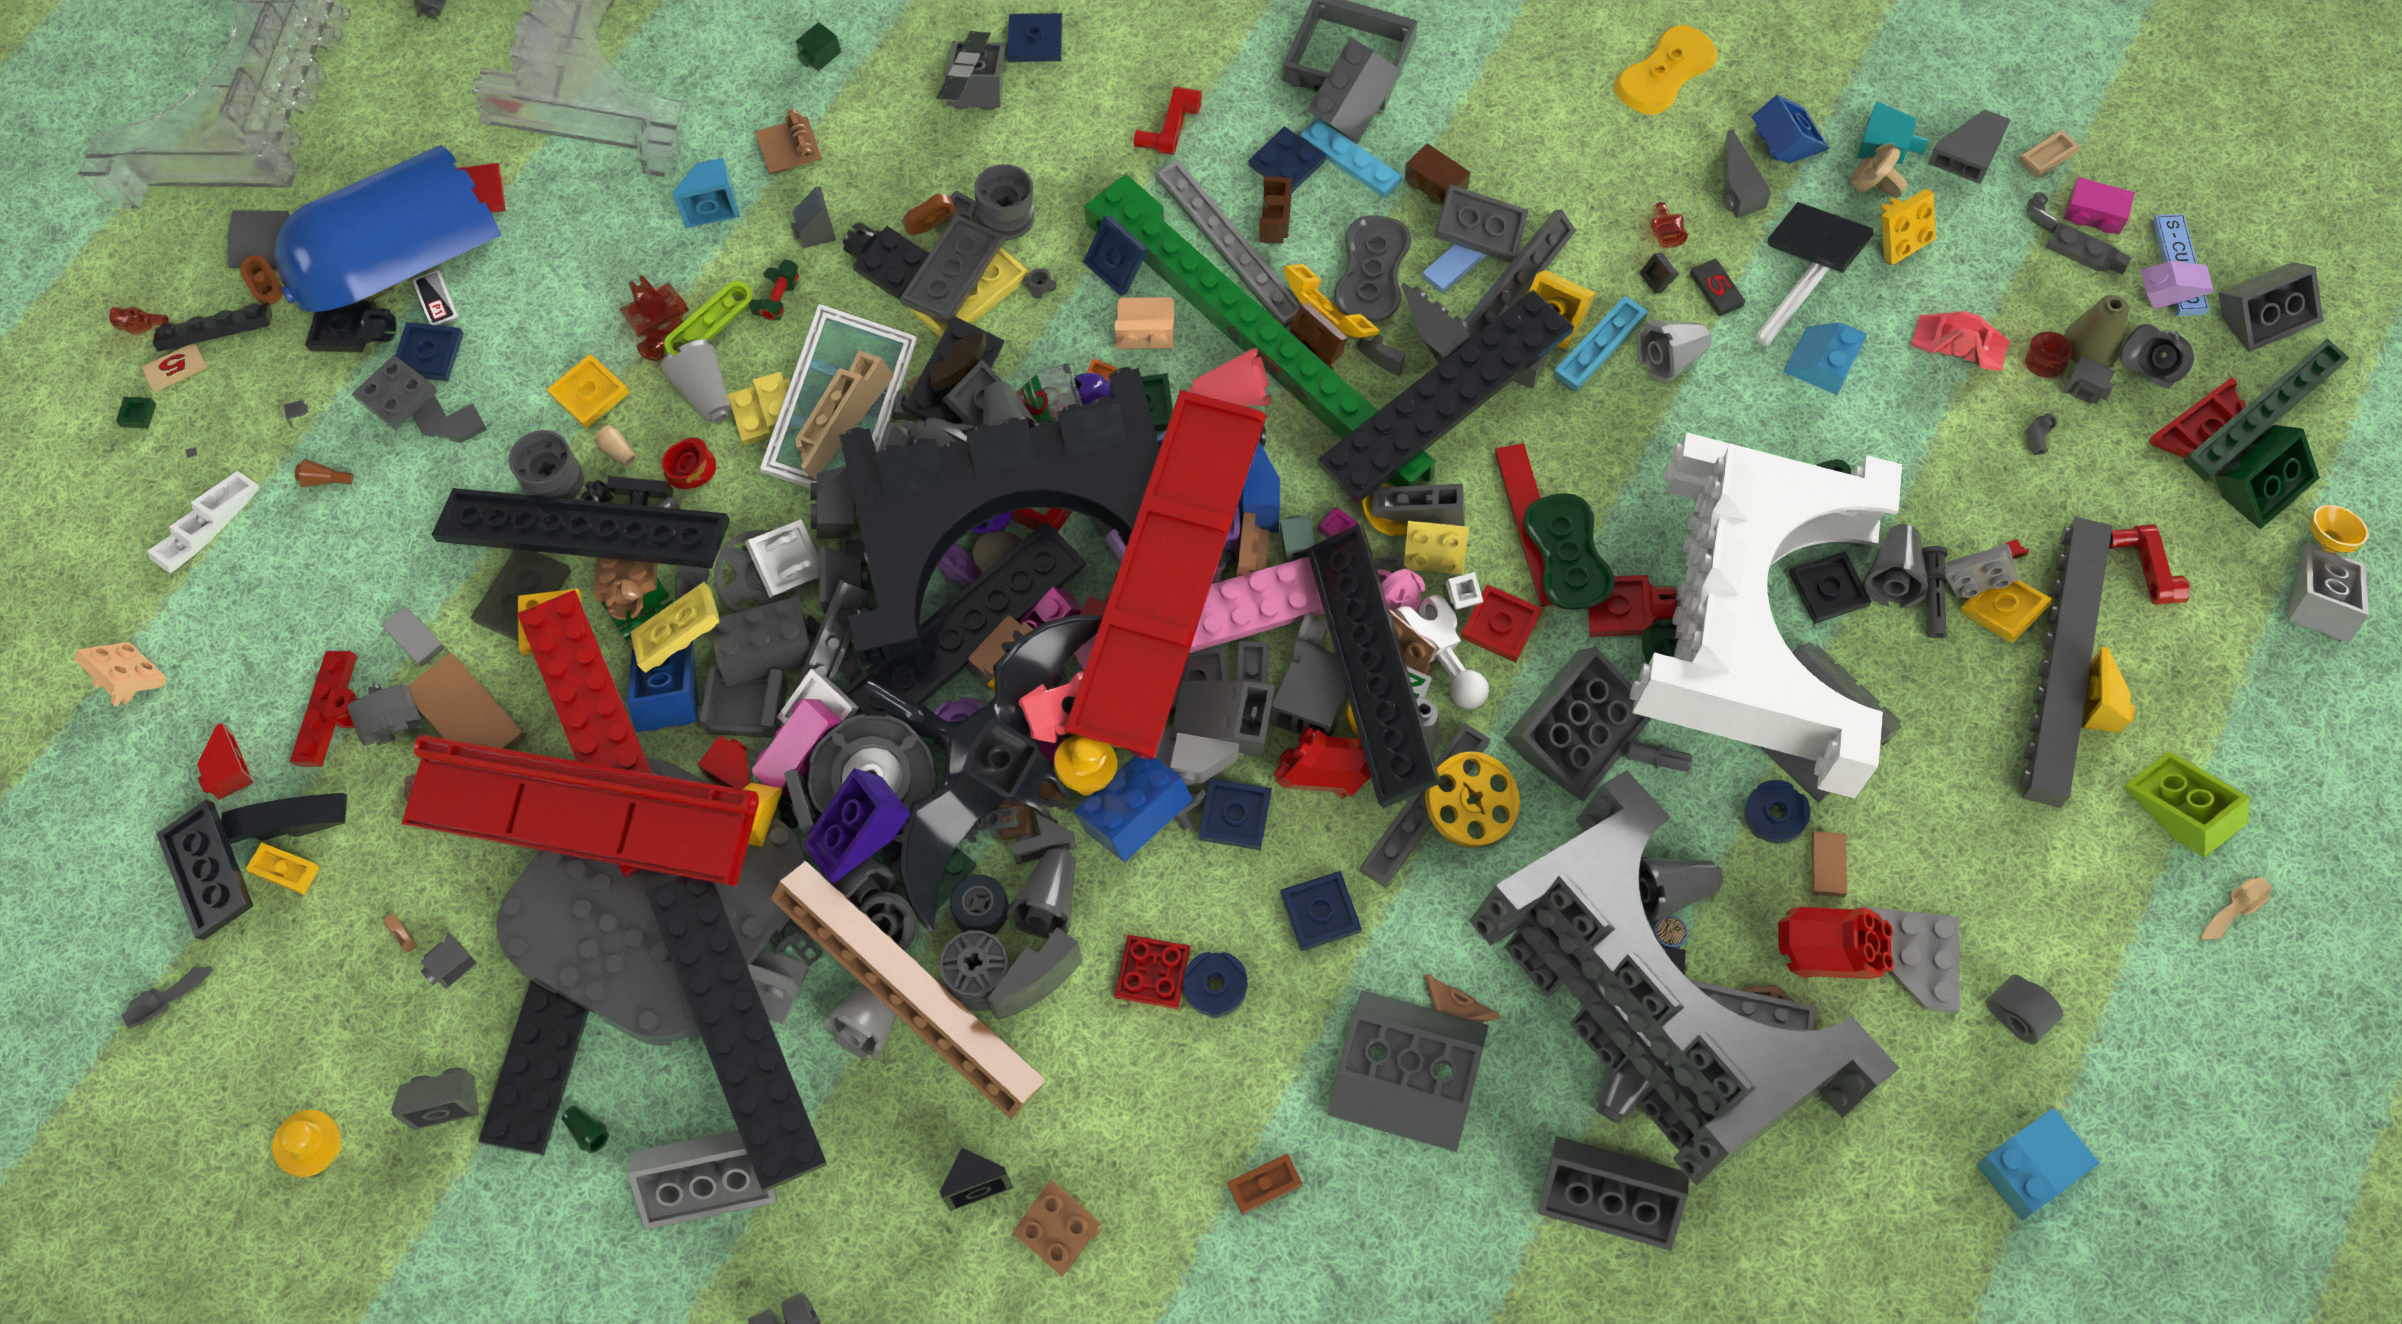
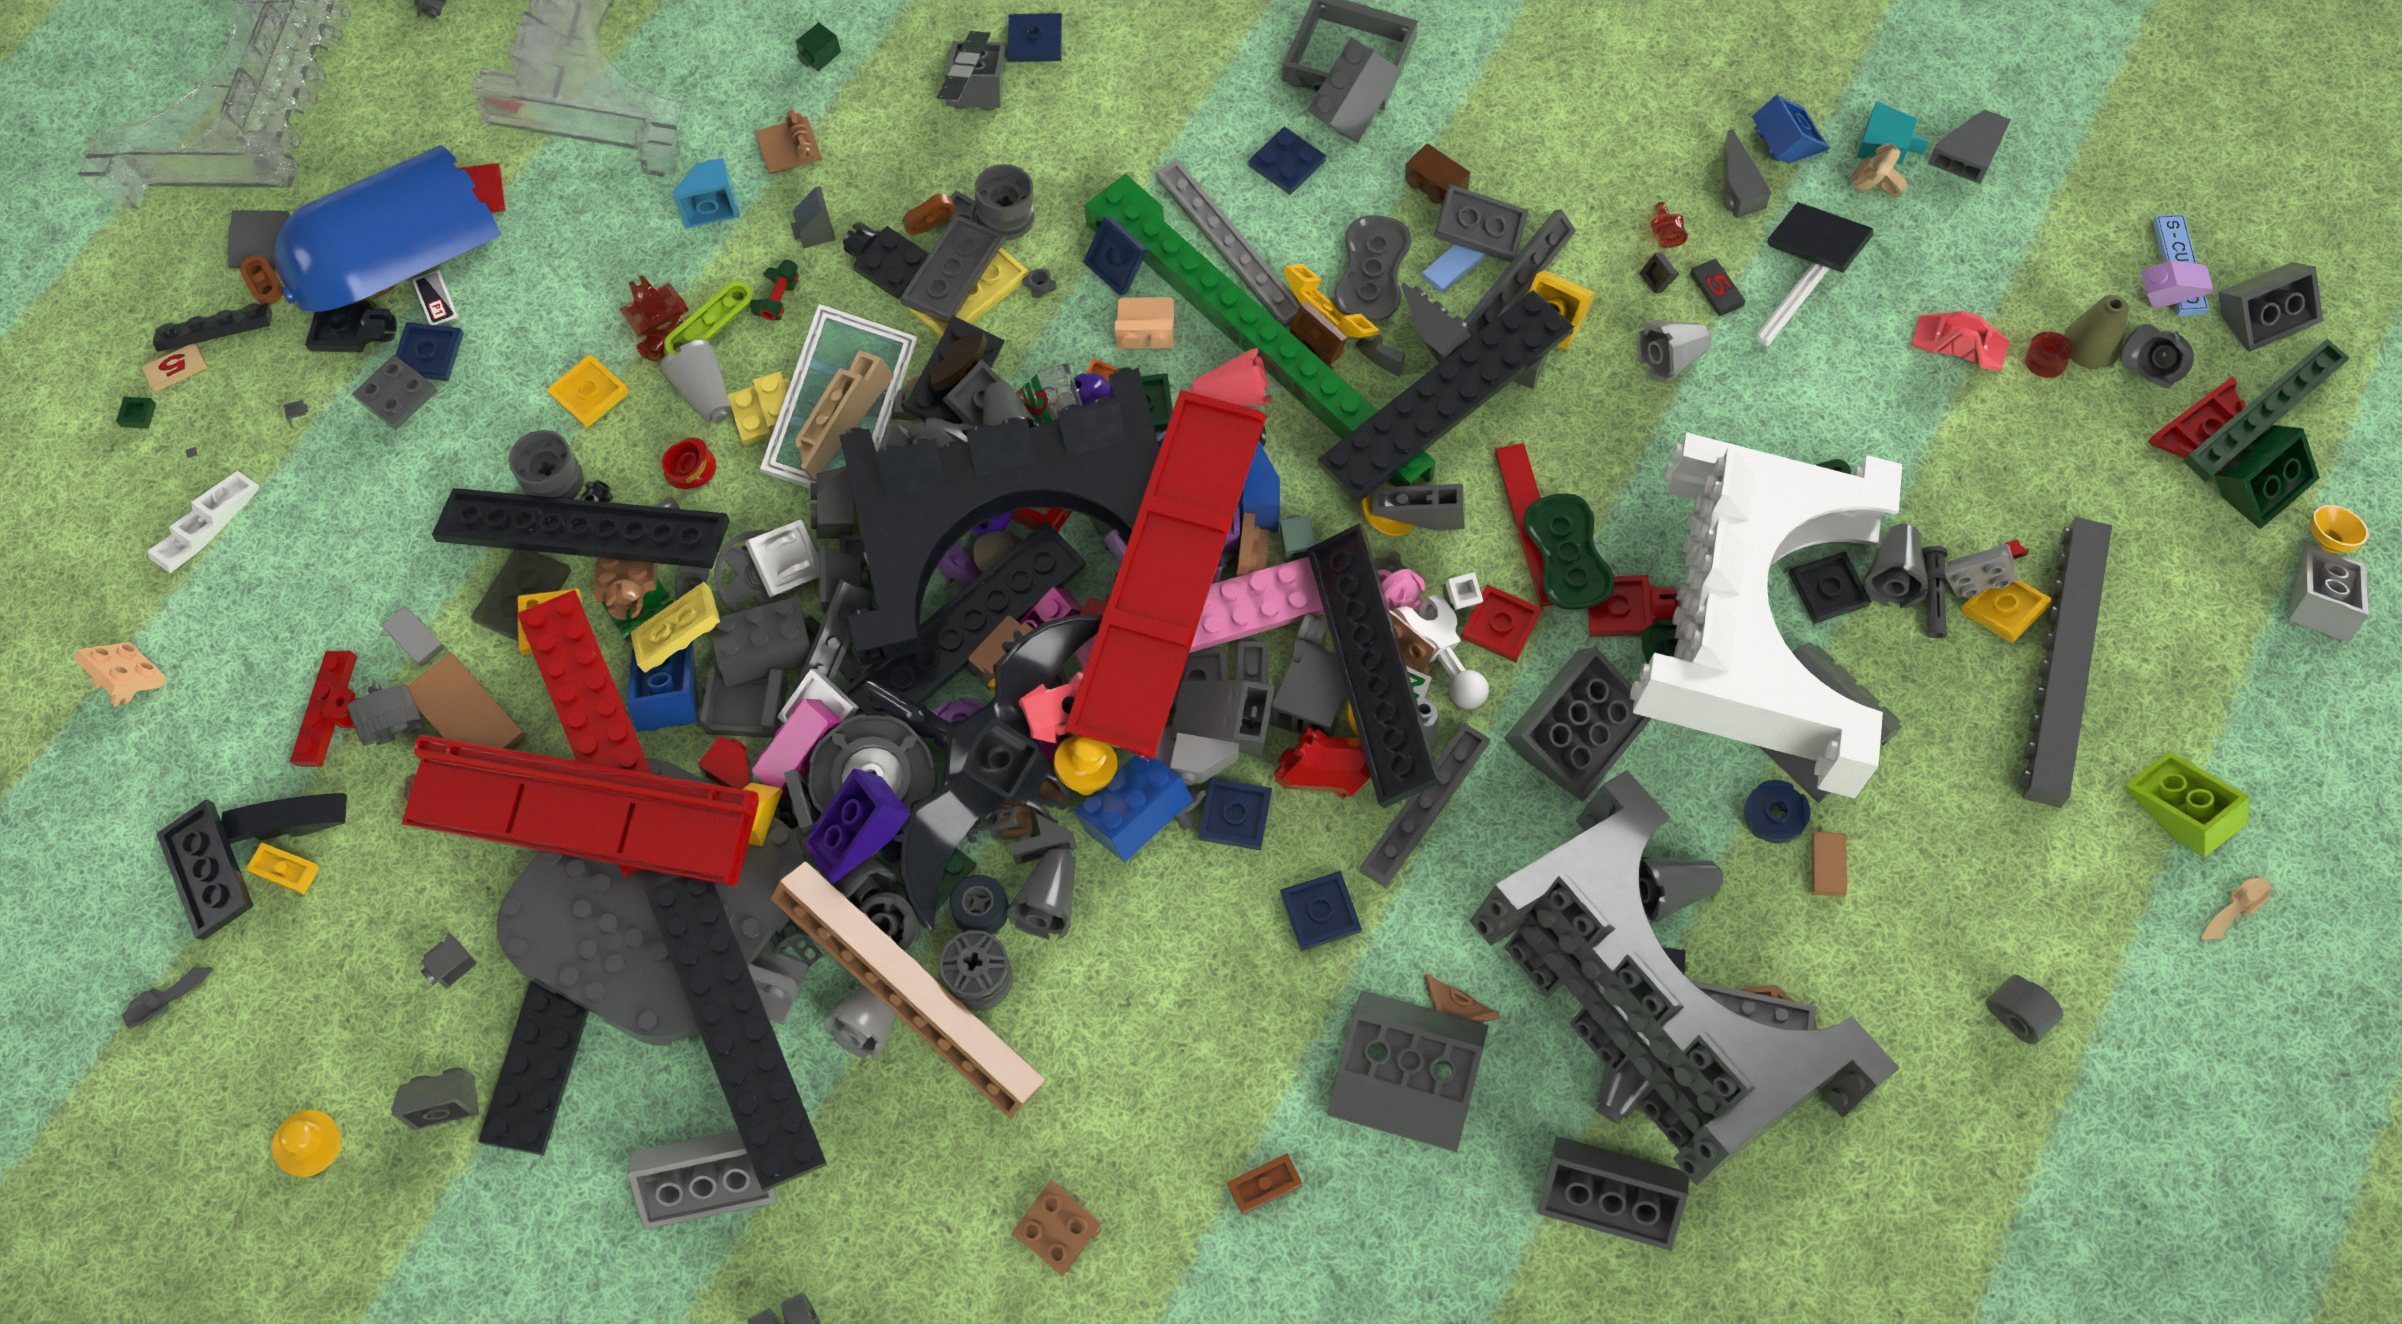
(135, 320): clear red piece -> none
(223, 765): red slope -> none
(314, 474): dark orange cone -> none
(400, 931): medium nougat tile -> none
(456, 427): dark grey tile -> none
(585, 1129): dark green cone -> none
(614, 444): tan cone -> none
(639, 489): black tile -> none
(973, 1180): black slope -> none
(1035, 975): dark grey slope -> none
(1152, 972): red tile -> none
(1182, 101): red beam -> none
(1217, 966): dark blue plate -> none
(1276, 210): reddish brown window -> none
(1335, 523): dark pink tile -> none
(1352, 158): medium azure plate -> none
(1436, 547): light yellow hinge -> none
(1487, 800): yellow wedge -> none
(1600, 343): medium azure plate -> none
(1659, 756): dark grey axle -> none
(1670, 932): tile -> none
(1676, 58): yellow plate -> none
(1826, 355): dark azure slope -> none
(1836, 942): red brick -> none
(1907, 225): yellow plate -> none
(1926, 957): light grey plate -> none
(2037, 1164): dark azure slope -> none
(2038, 212): dark grey arm -> none
(2038, 431): dark grey arm -> none
(2049, 153): tan tile -> none
(2087, 250): dark grey hinge -> none
(2089, 381): dark grey window -> none
(2099, 205): dark pink brick -> none
(2107, 696): yellow slope -> none
(2161, 584): red beam -> none

